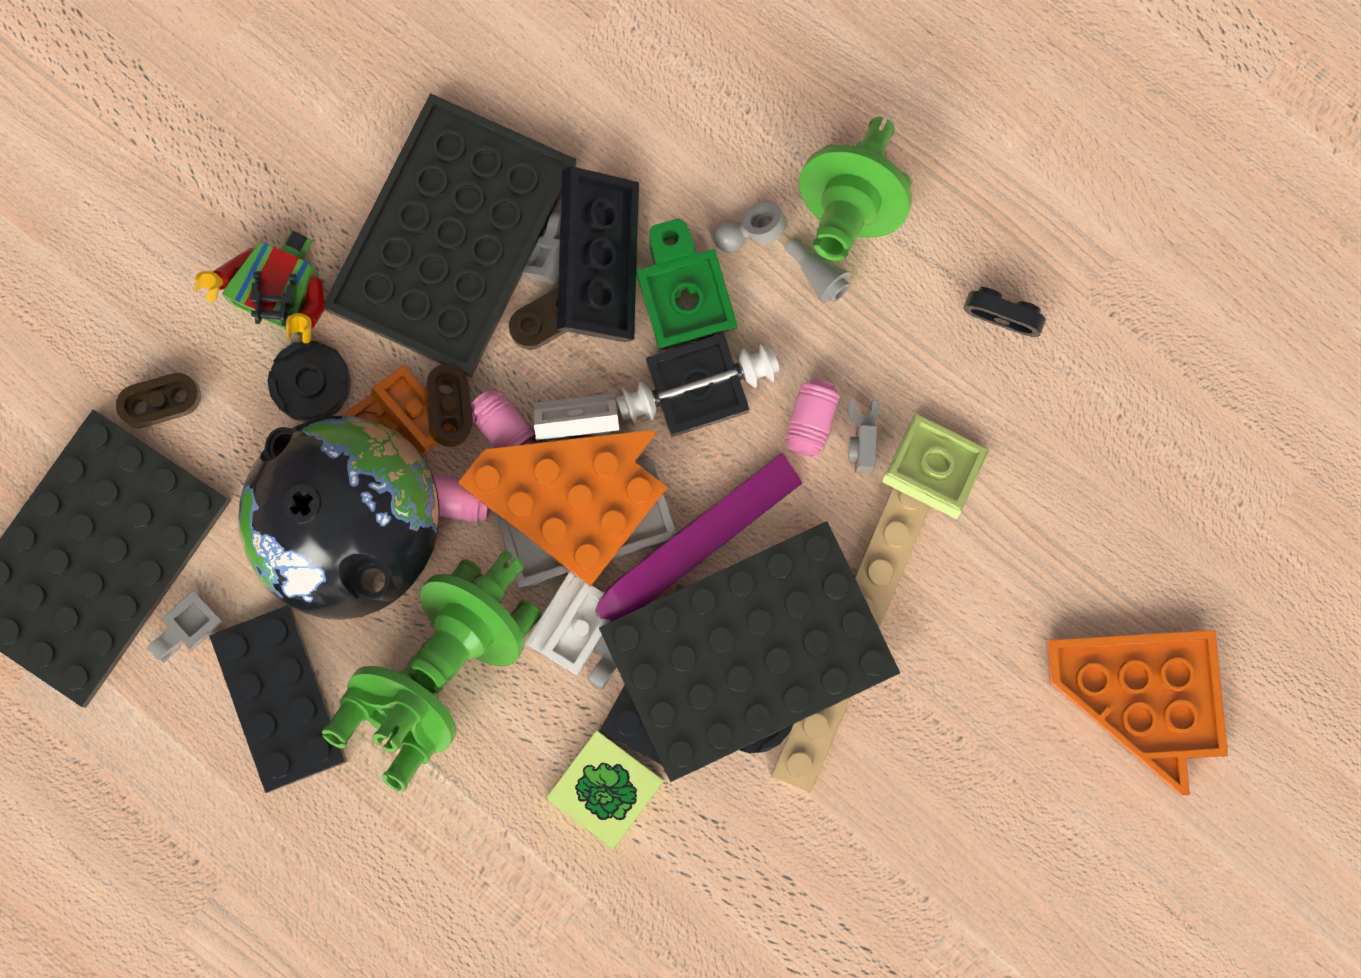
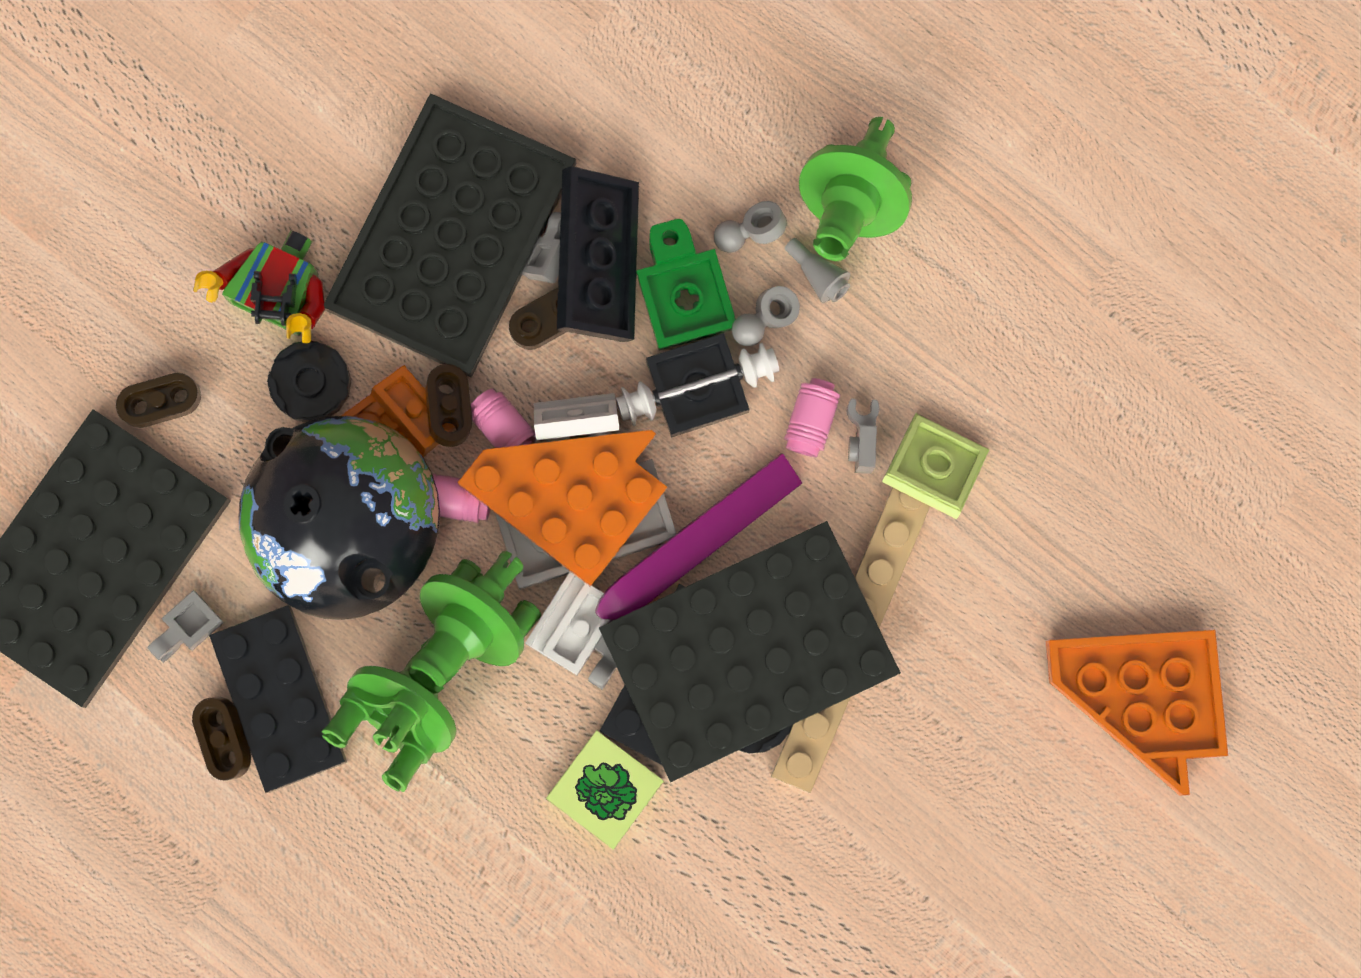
(219, 740): none -> dark brown plate
(750, 328): none -> light grey plate
(990, 307): black plate -> none

